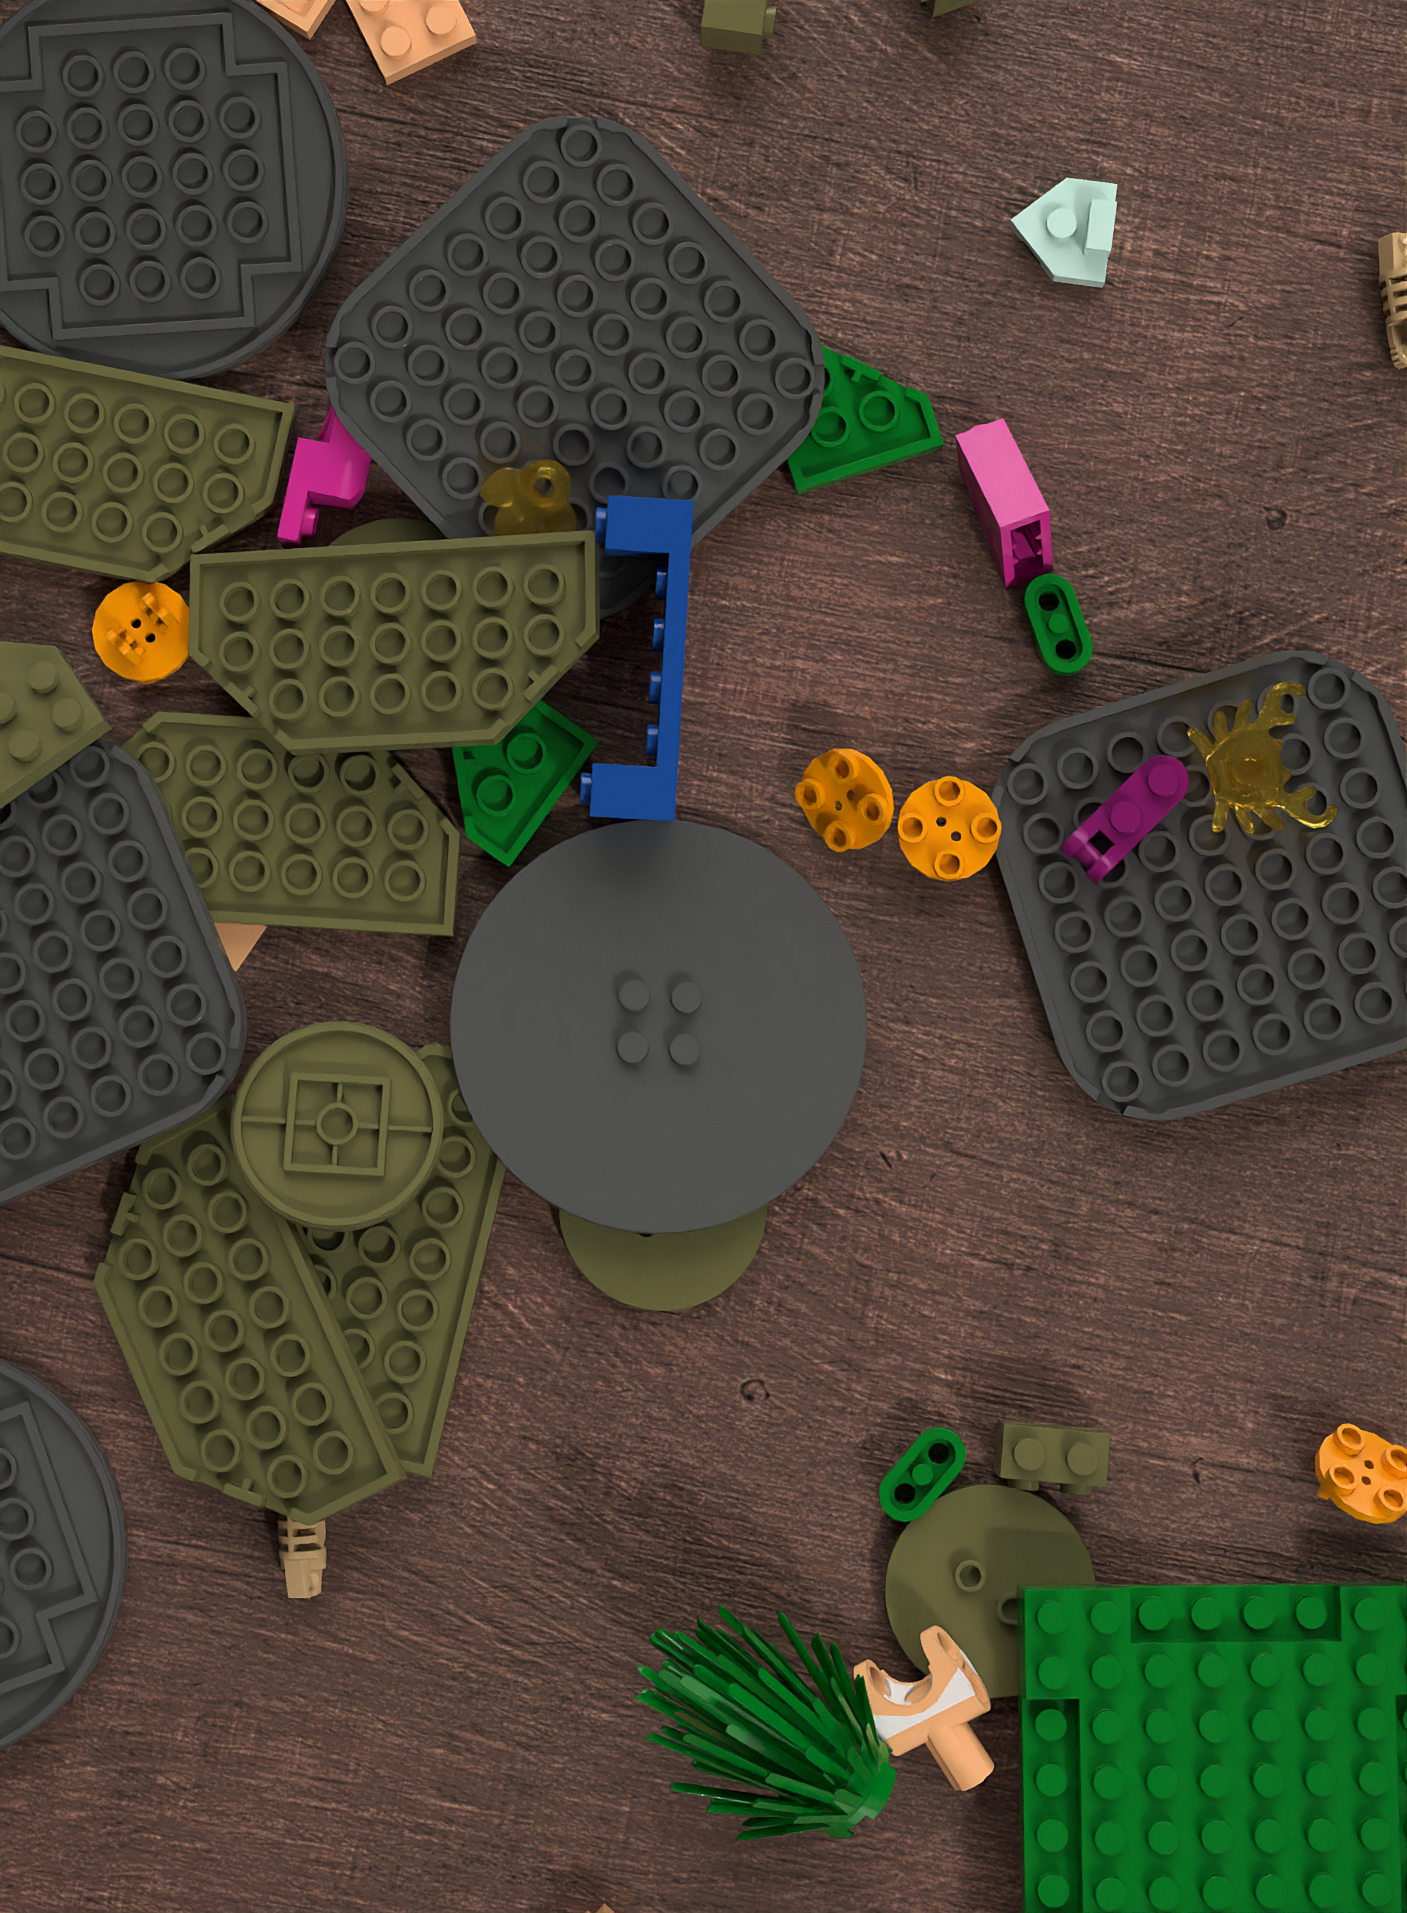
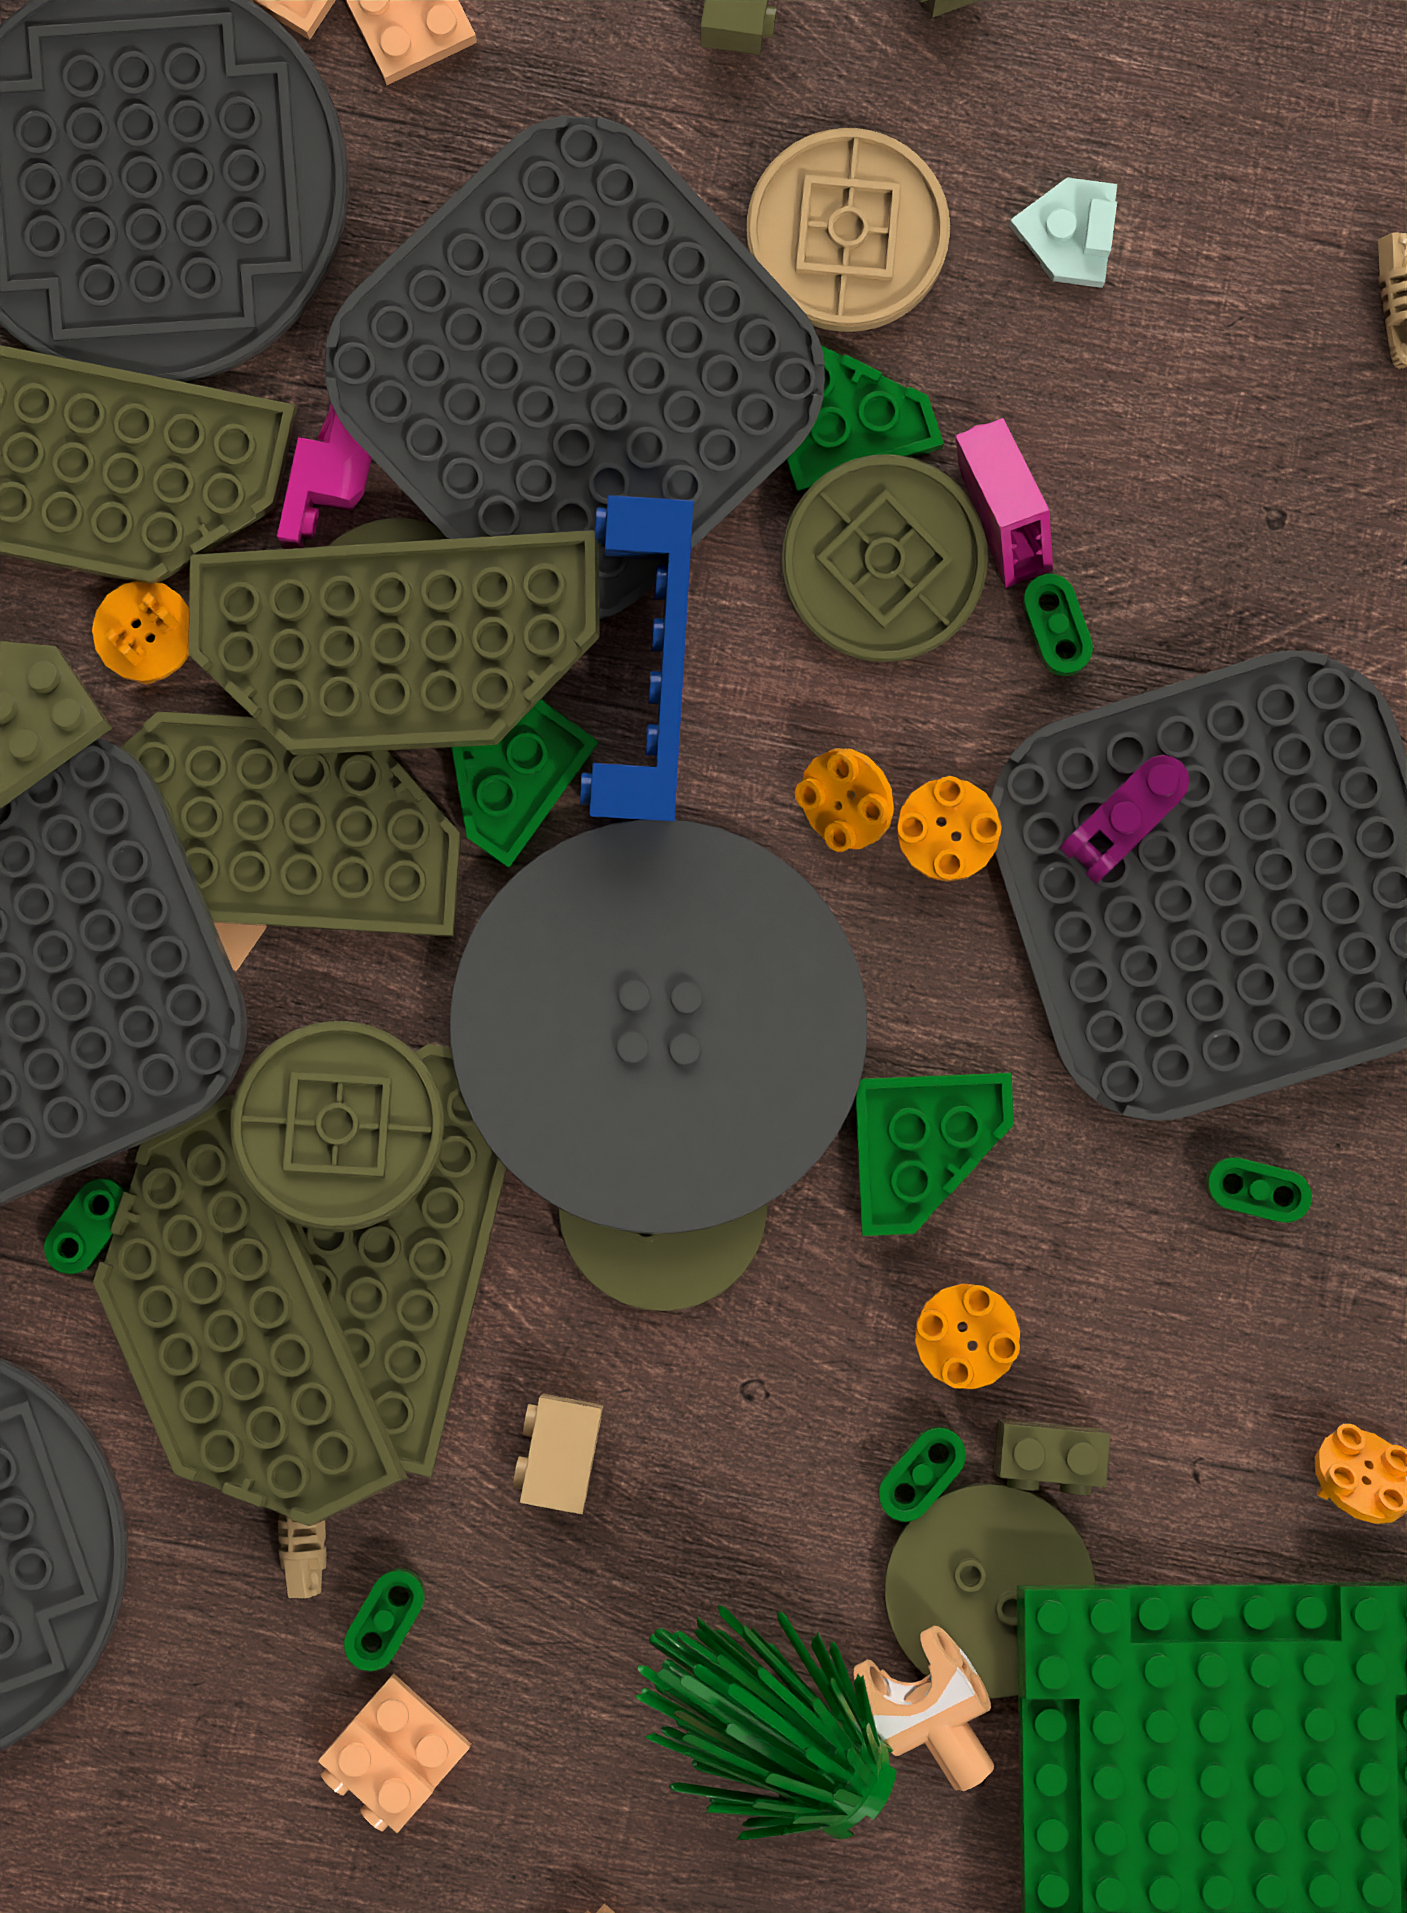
(85, 1227): none -> green plate
(385, 1618): none -> green plate
(392, 1755): none -> light nougat plate
(523, 507): clear yellow plate -> none
(559, 1453): none -> tan brick
(850, 227): none -> tan plate
(884, 558): none -> olive plate
(922, 1142): none -> green plate
(988, 1323): none -> light orange plate
(1249, 770): clear yellow animal -> none
(1257, 1190): none -> green plate

